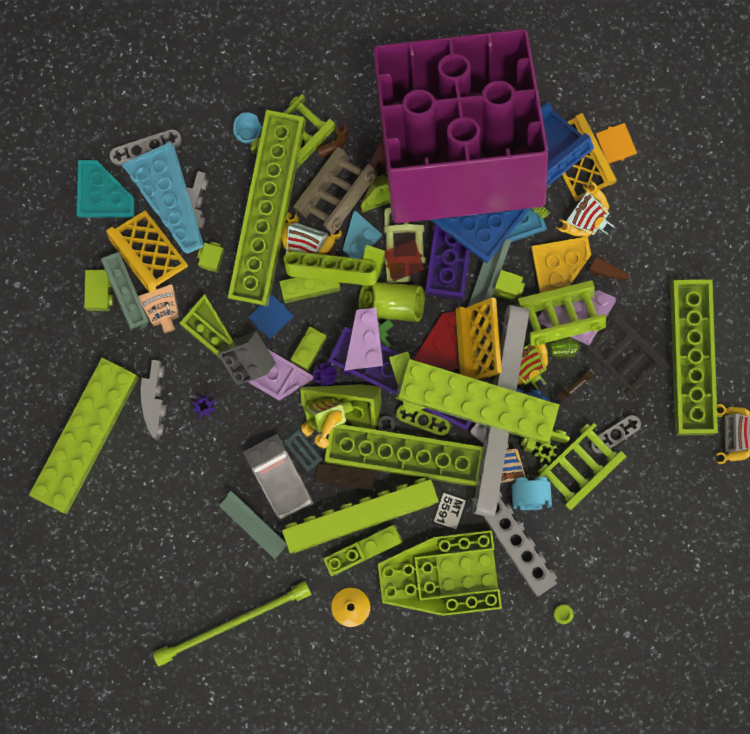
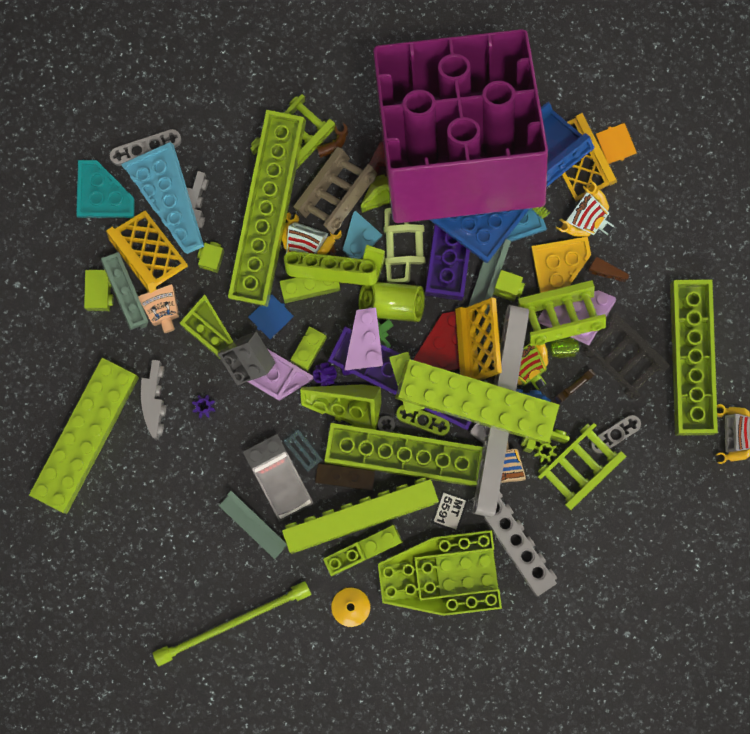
(246, 127): medium azure hair -> none
(323, 417): torso -> none
(404, 260): clear red piece -> none
(531, 494): medium azure brick -> none
(563, 614): lime tile -> none

